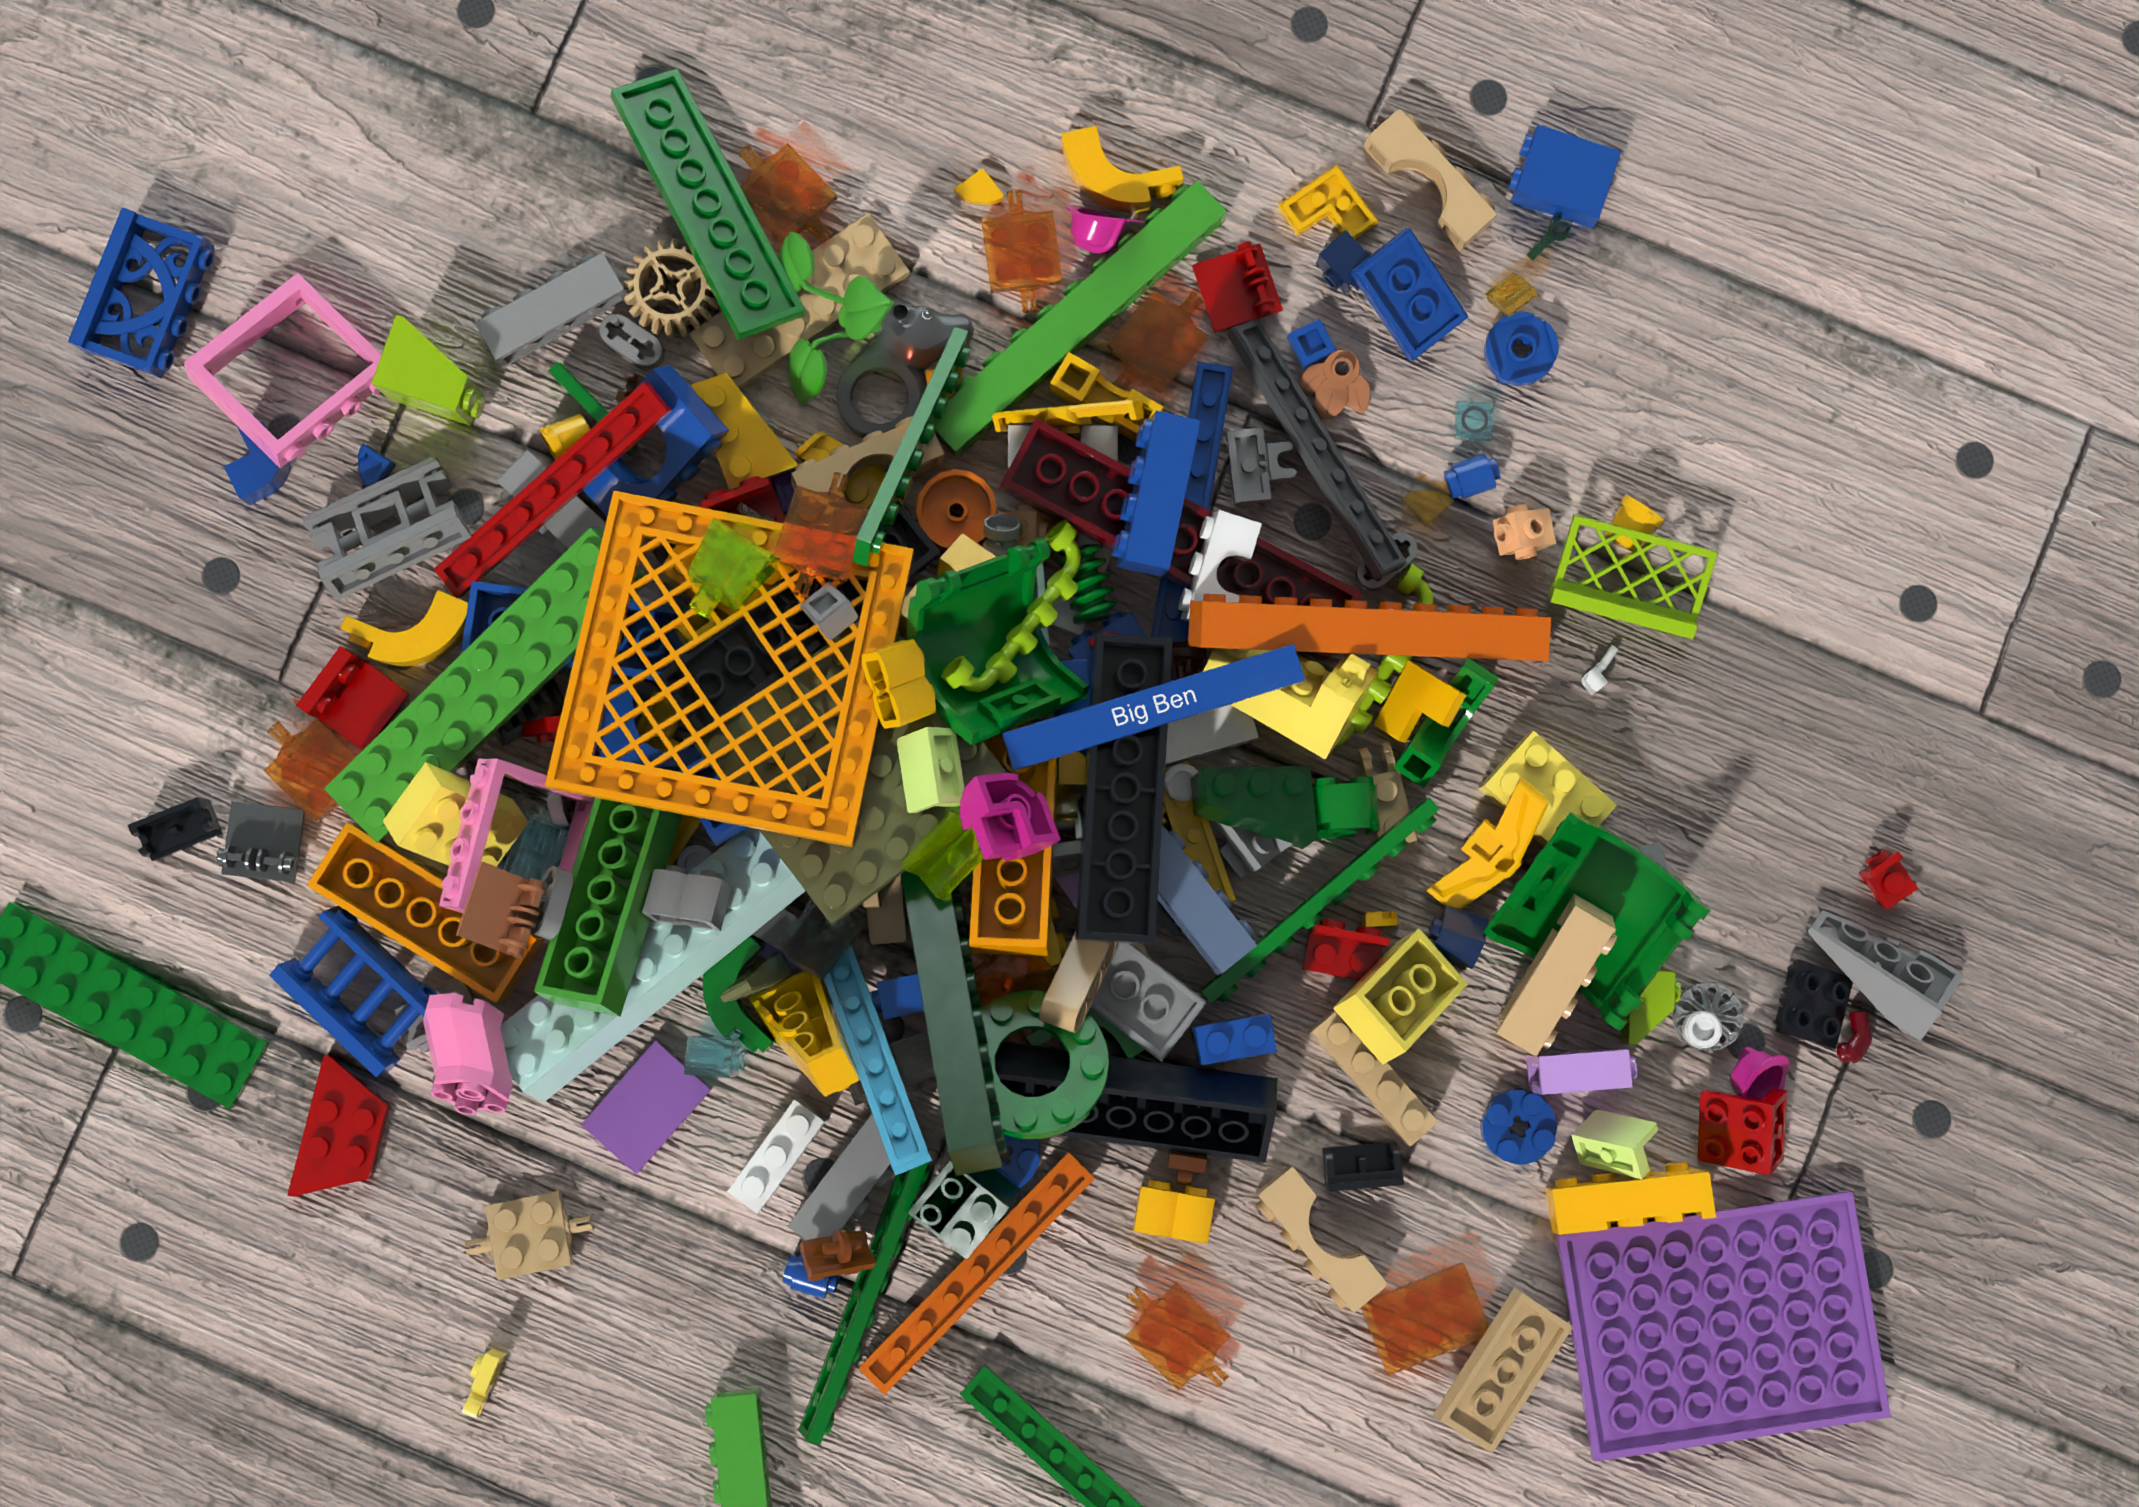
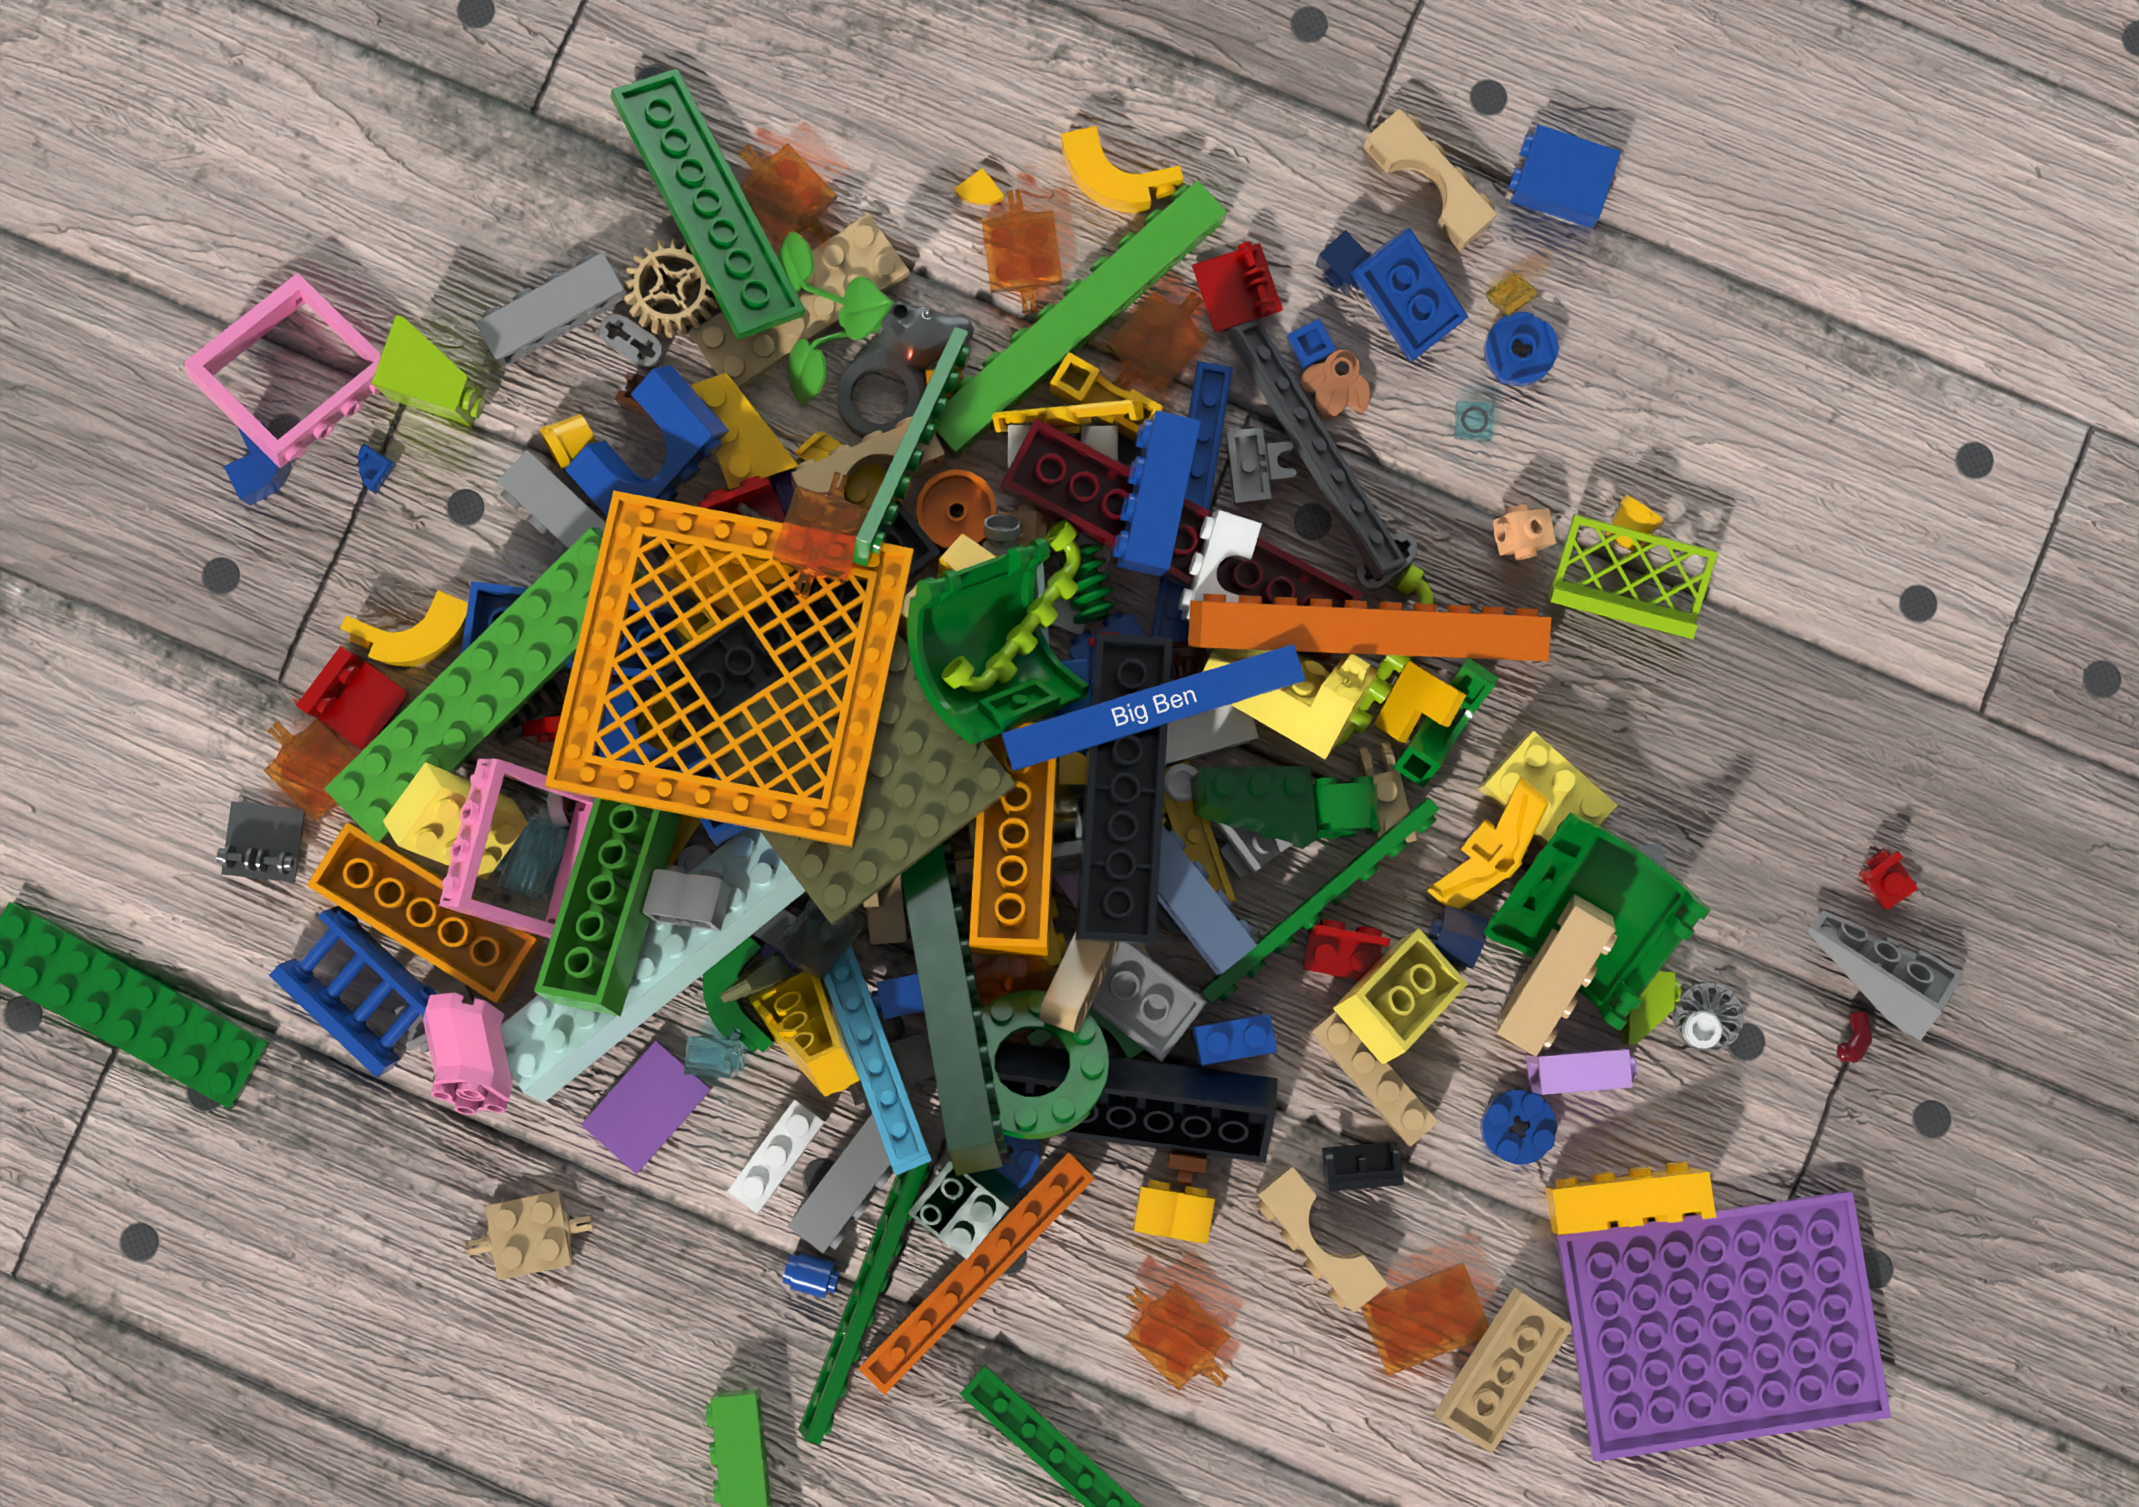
(113, 270): blue fence -> none
(176, 828): black hinge -> none
(340, 1132): red wing -> none
(396, 547): light grey fence -> none
(485, 1373): light yellow plate -> none
(501, 910): nougat hinge -> none
(553, 489): red plate -> none
(554, 904): light grey beam -> none
(581, 395): green tile -> none
(727, 569): clear neon green torso -> none
(829, 610): light grey slope -> none
(836, 1254): dark orange hips -> none
(899, 683): yellow brick -> none
(930, 768): yellowish green panel -> none
(945, 856): clear neon green panel -> none
(1007, 817): dark pink brick -> none
(1095, 229): dark pink piece -> none
(1329, 197): yellow tile -> none
(1379, 919): yellow tile -> none
(1427, 504): clear yellow tile -> none
(1472, 476): blue brick -> none
(1550, 237): clear green hand -> none
(1594, 680): white hand -> none
(1614, 1143): yellowish green panel -> none
(1742, 1130): red bracket -> none
(1758, 1073): dark pink piece -> none
(1813, 1003): black hinge -> none

